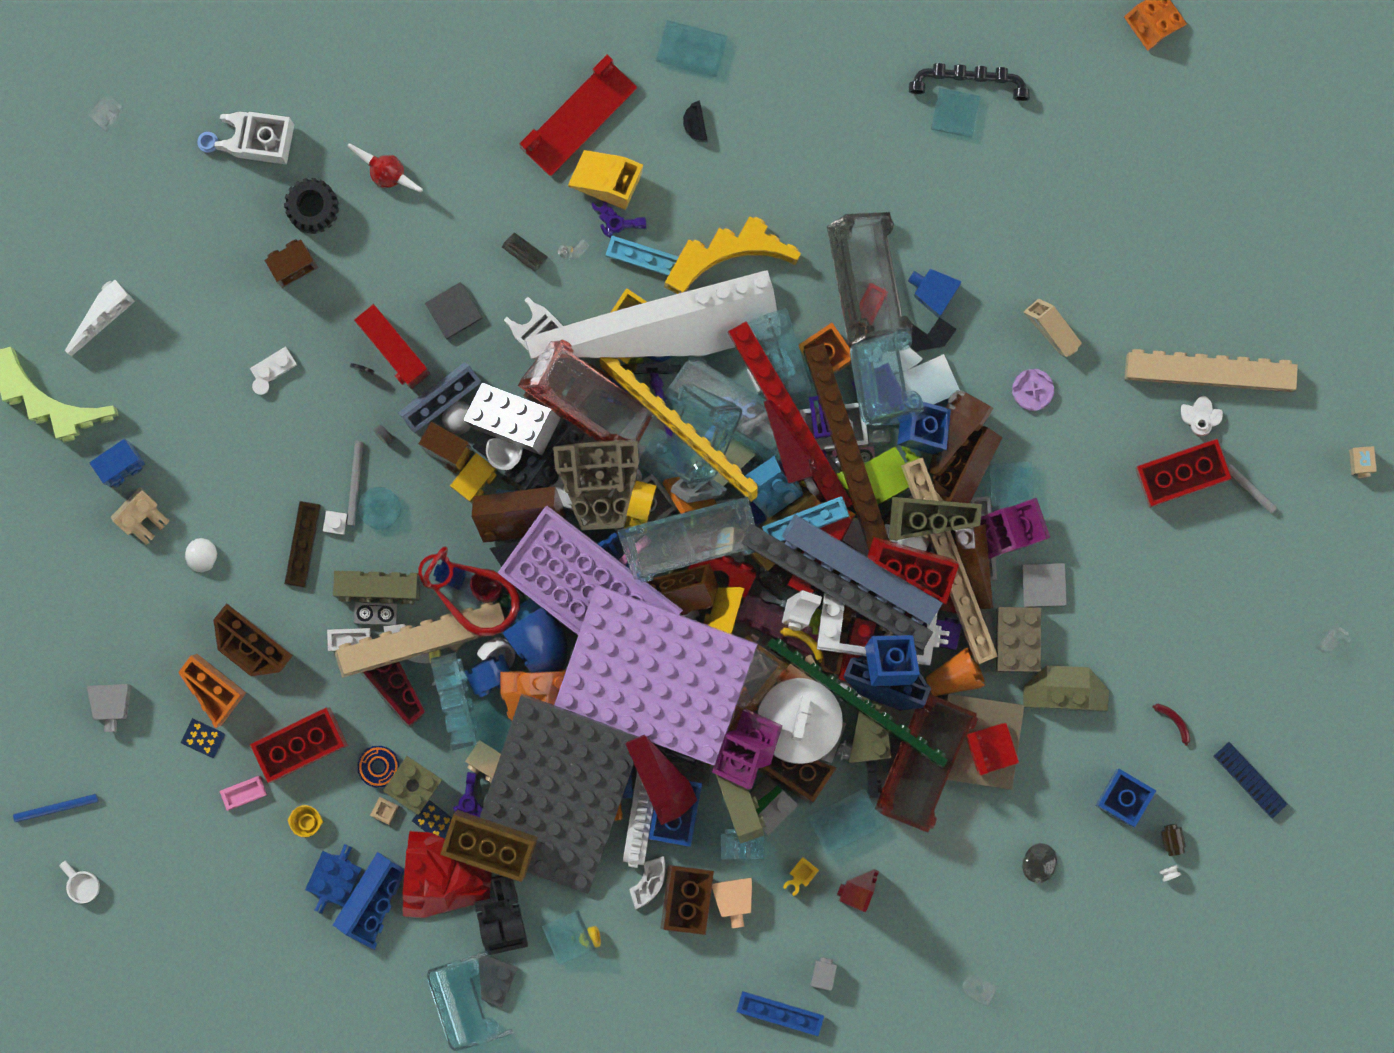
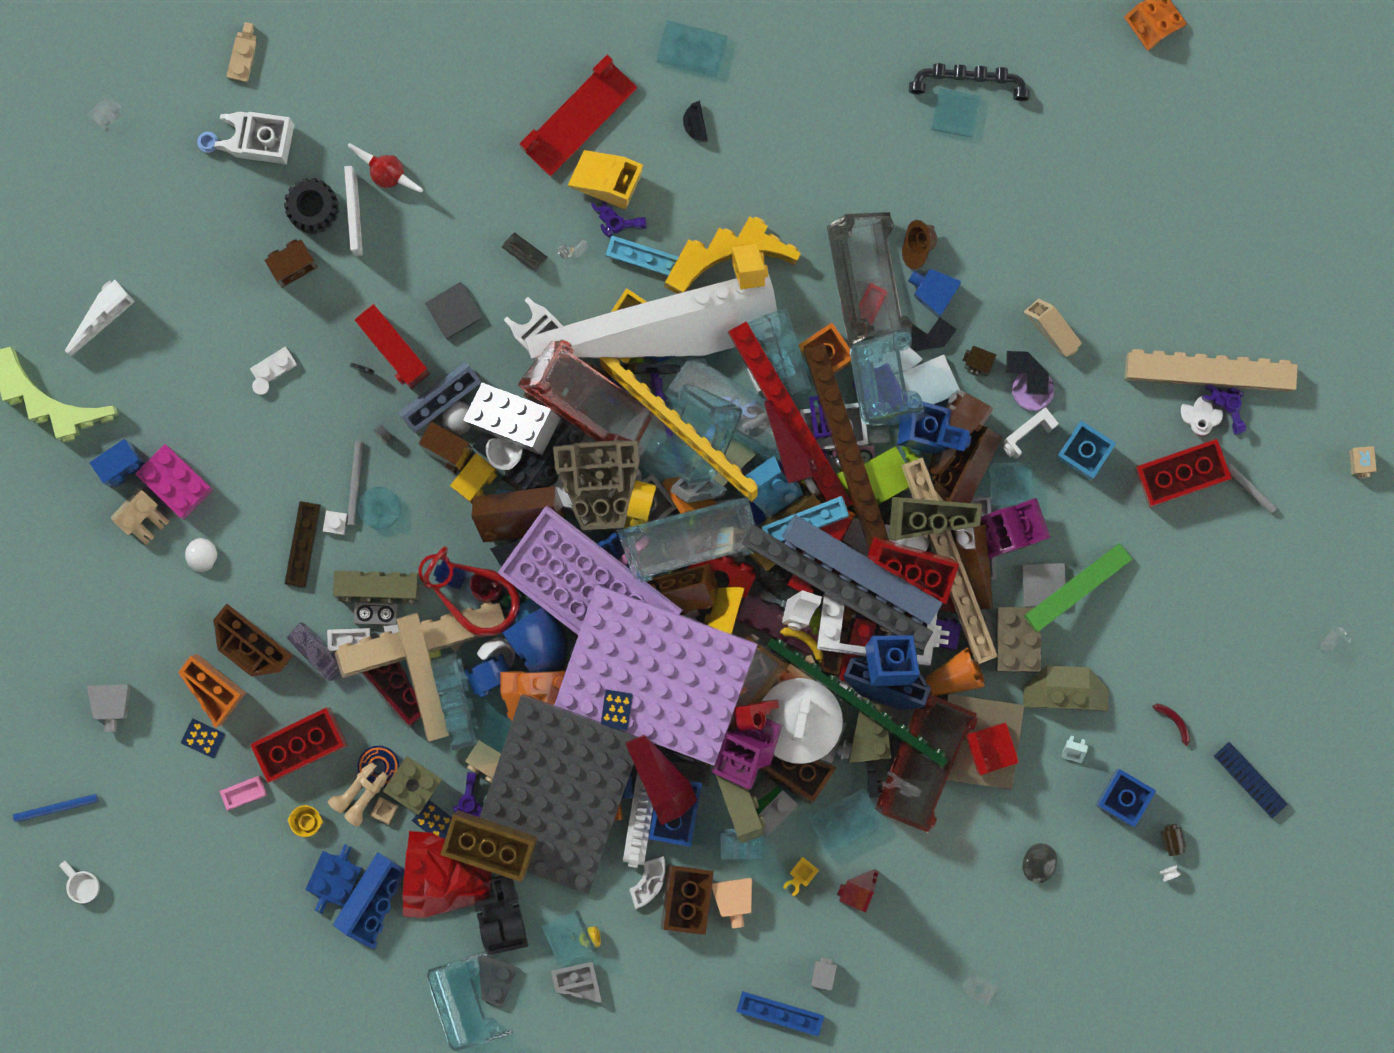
(174, 481): none -> dark pink brick
(242, 54): none -> tan hinge
(314, 651): none -> clear purple plate
(342, 802): none -> tan piece
(353, 211): none -> white tile
(422, 676): none -> tan tile
(577, 981): none -> light grey wing
(616, 709): none -> dark blue sticker
(749, 266): none -> yellow brick
(753, 715): none -> red plate
(906, 788): none -> clear plate
(918, 242): none -> reddish brown piece
(953, 437): none -> blue bracket
(978, 361): none -> dark brown brick
(1025, 363): none -> black tile
(1044, 418): none -> white panel
(1074, 751): none -> light aqua tile
(1077, 587): none -> bright green tile
(1086, 450): none -> dark azure brick
(1230, 403): none -> dark purple piece

